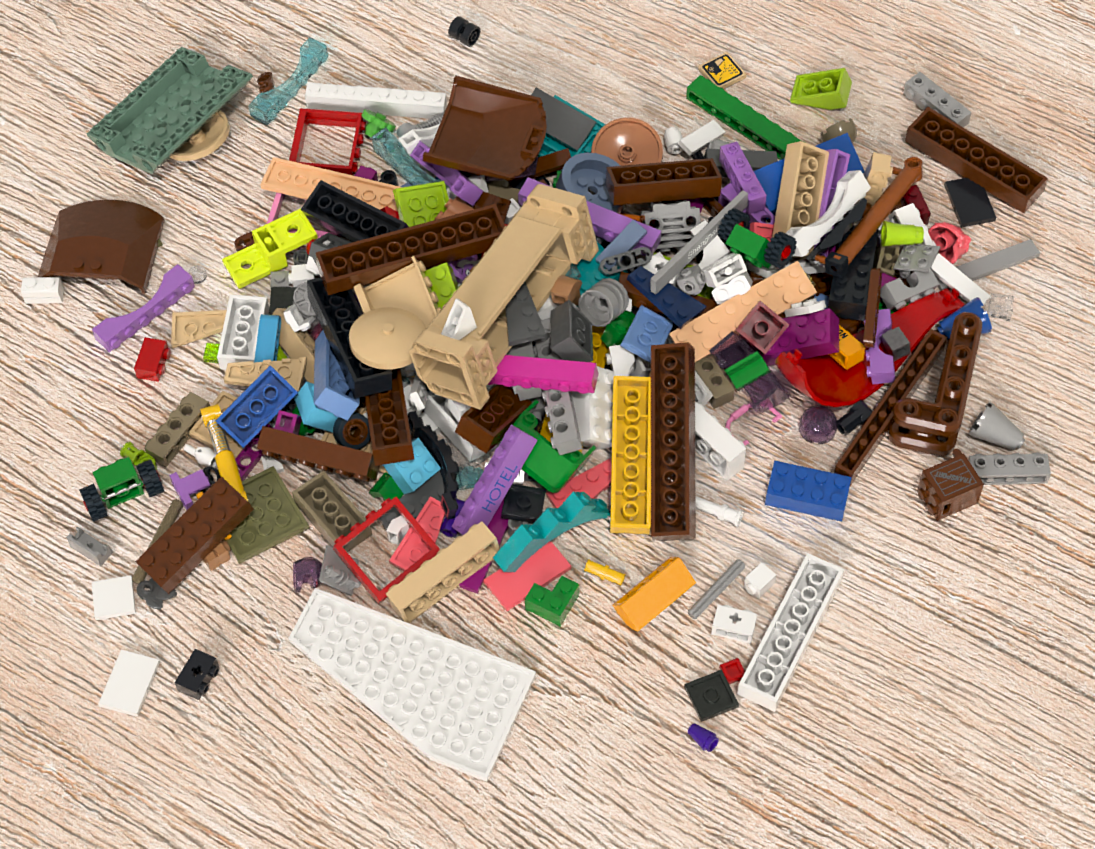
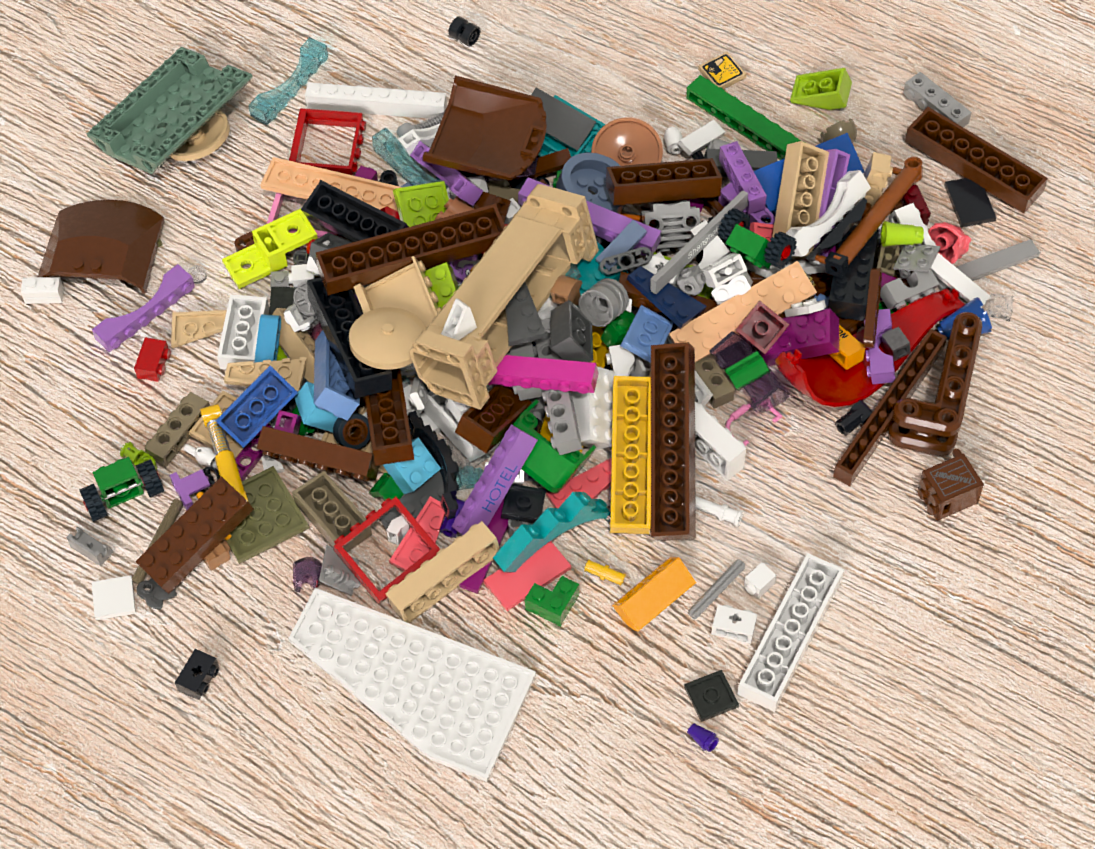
(129, 683): white tile -> none
(211, 353): clear neon green tile -> none
(265, 82): reddish brown piece -> none
(376, 122): bright green plant -> none
(732, 670): red tile -> none
(808, 491): blue brick -> none
(818, 424): clear purple cylinder -> none
(996, 428): light grey cone -> none
(1012, 469): light grey brick -> none

